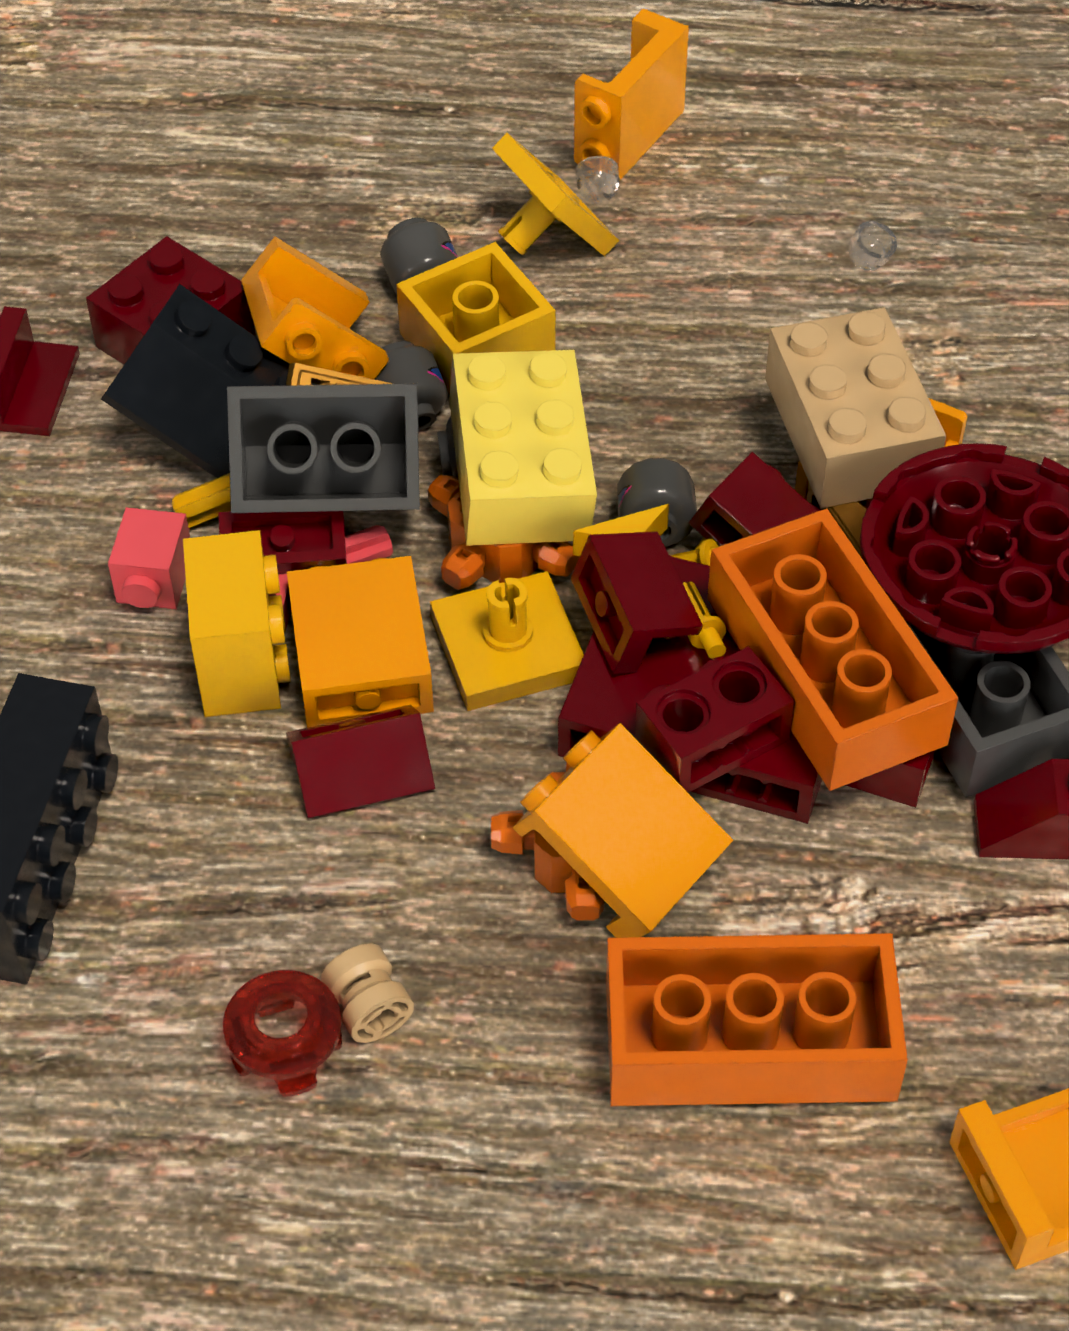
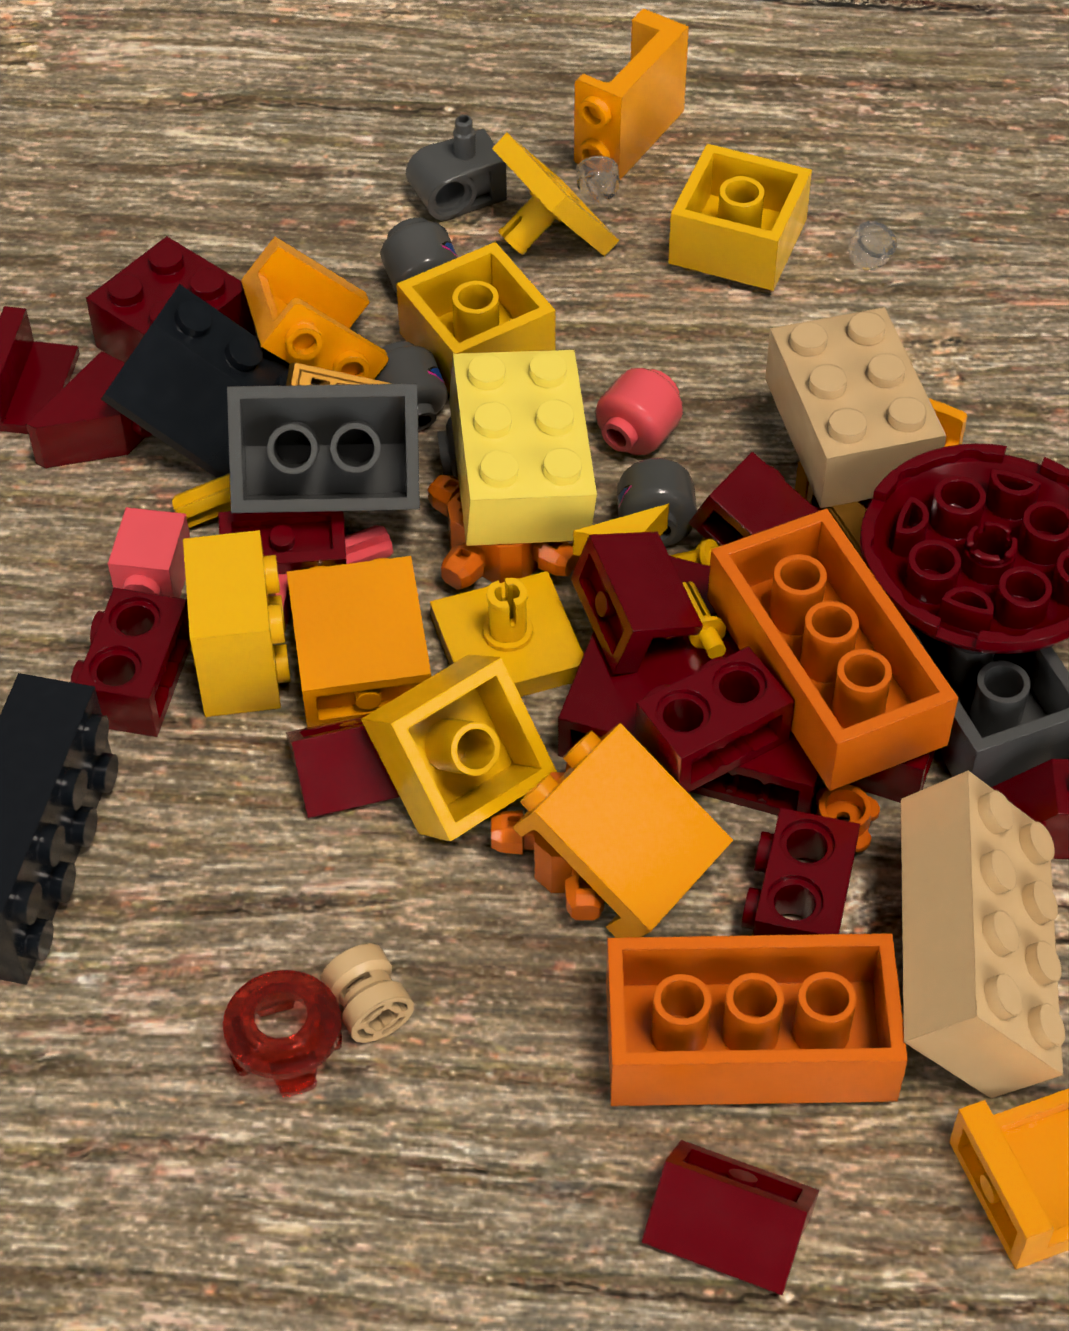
(79, 424): none -> dark red slope
(136, 658): none -> dark red brick
(458, 173): none -> dark grey piece
(459, 746): none -> yellow brick
(640, 409): none -> coral head
(729, 1216): none -> dark red panel
(739, 216): none -> yellow brick
(805, 889): none -> dark red brick
(852, 804): none -> orange plate
(979, 937): none -> tan brick

